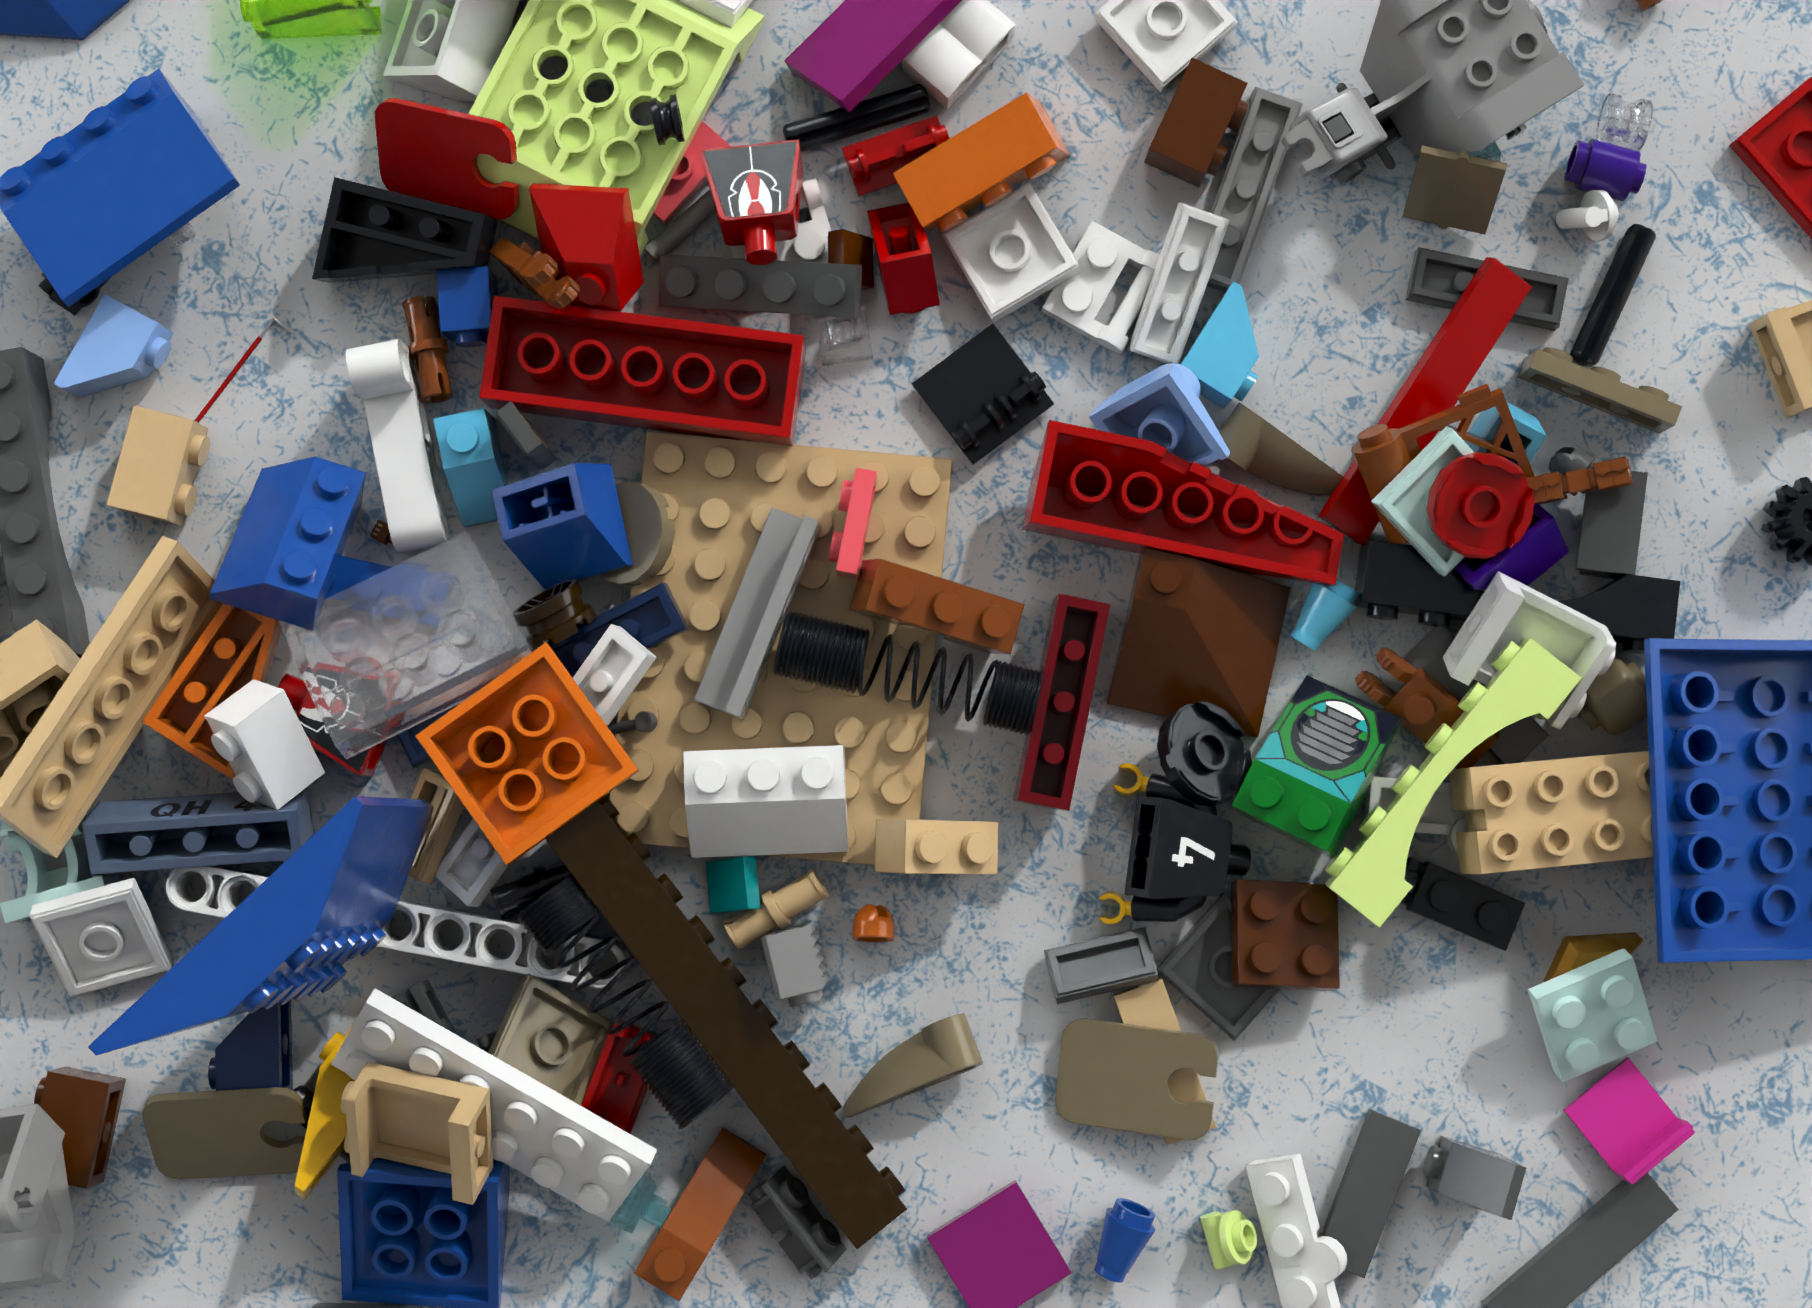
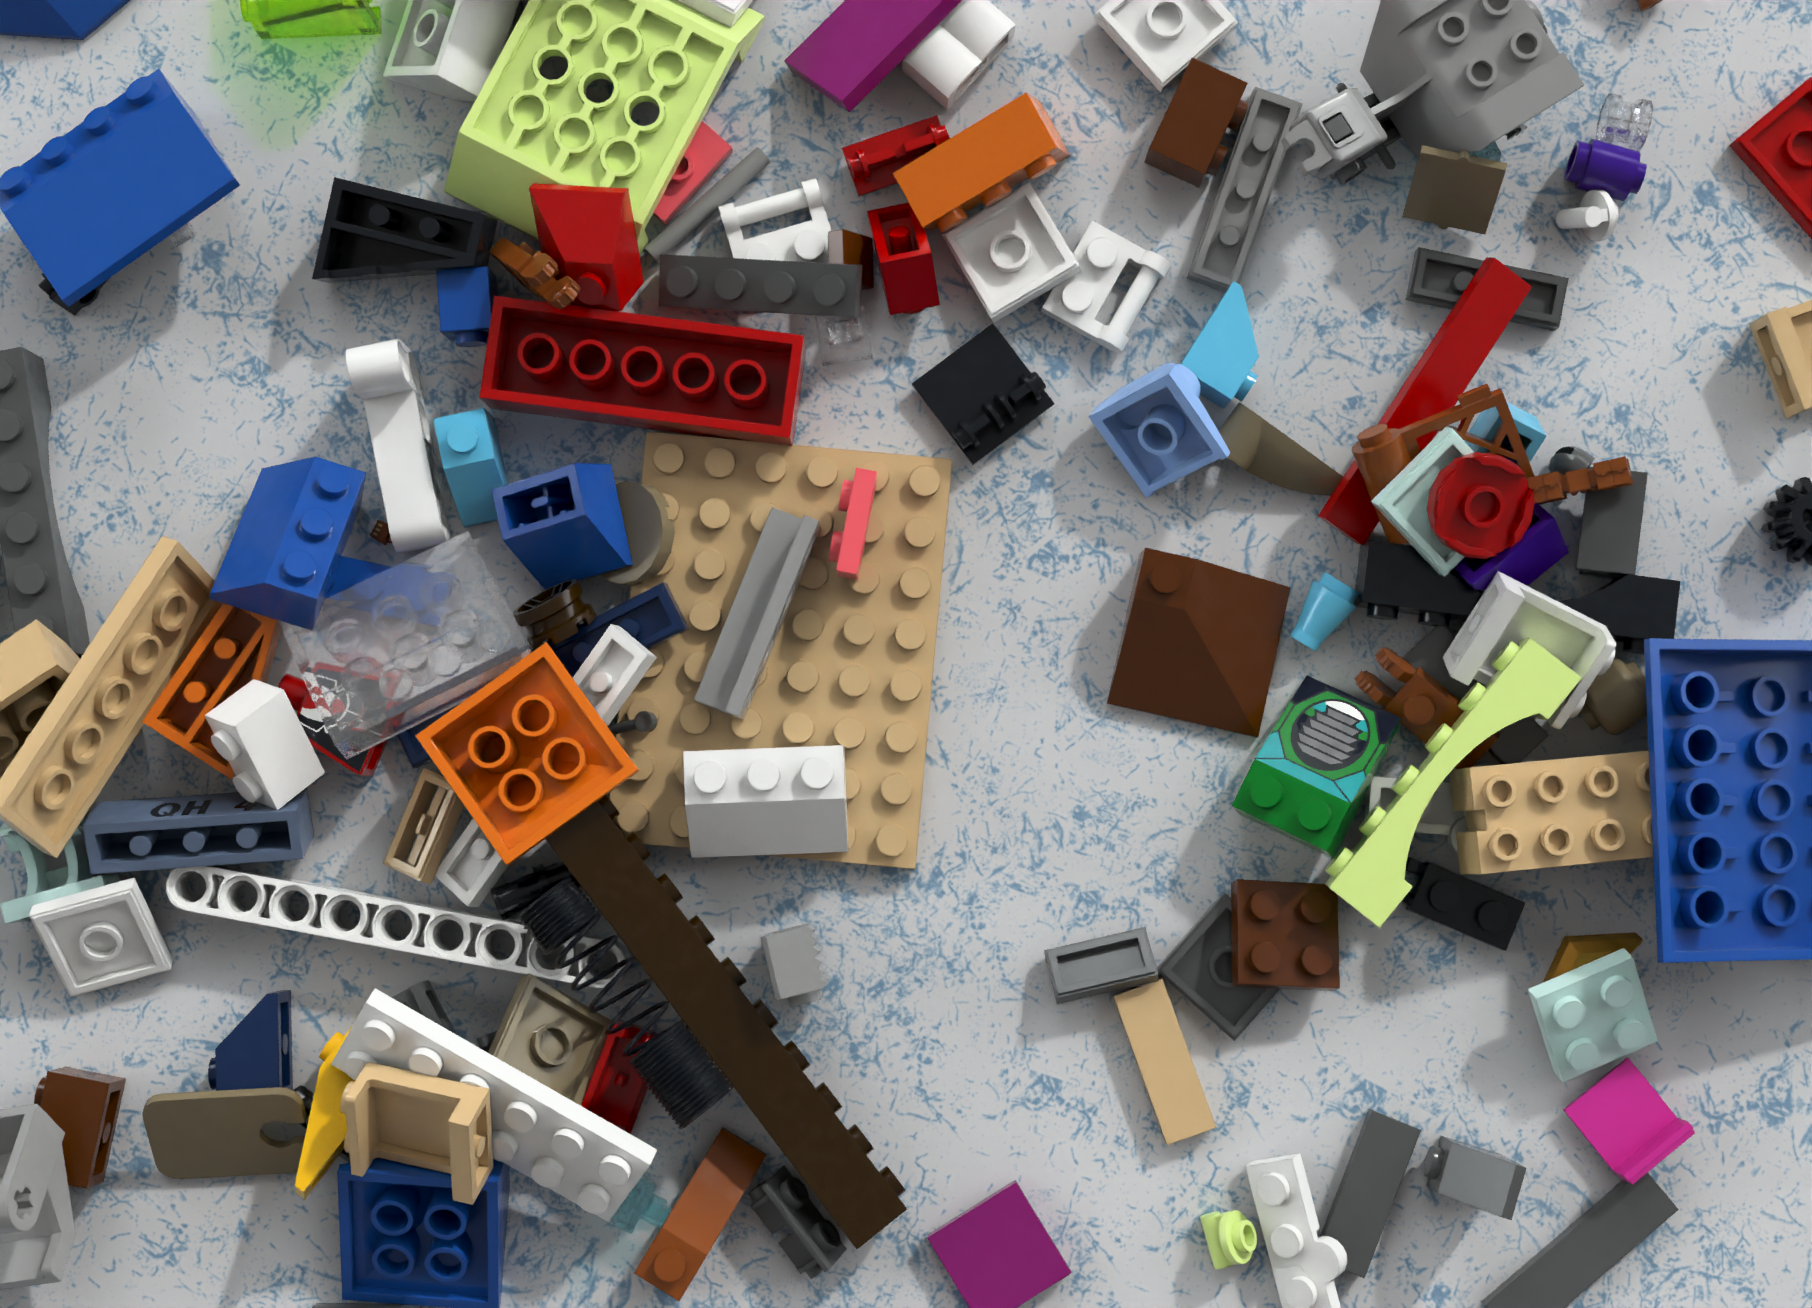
(114, 350): light blue slope -> none
(159, 466): tan brick -> none
(238, 366): red piece -> none
(292, 928): blue slope -> none
(427, 349): dark orange pin -> none
(435, 155): red piece -> none
(525, 436): dark grey tile -> none
(667, 119): black bush -> none
(732, 884): teal tile -> none
(756, 195): torso -> none
(776, 909): tan pin -> none
(835, 658): black piece -> none
(864, 117): black axle -> none
(873, 924): orange hinge -> none
(919, 1062): dark tan piece -> none
(936, 605): dark orange arch -> none
(936, 847): tan brick -> none
(1064, 702): dark red brick -> none
(1121, 1073): dark tan piece -> none
(1123, 1238): blue cone -> none
(1140, 497): red wedge -> none
(1175, 853): black torso -> none
(1178, 284): white tile -> none
(1203, 753): black tile -> none
(1600, 389): dark tan plate -> none
(1612, 295): black axle -> none

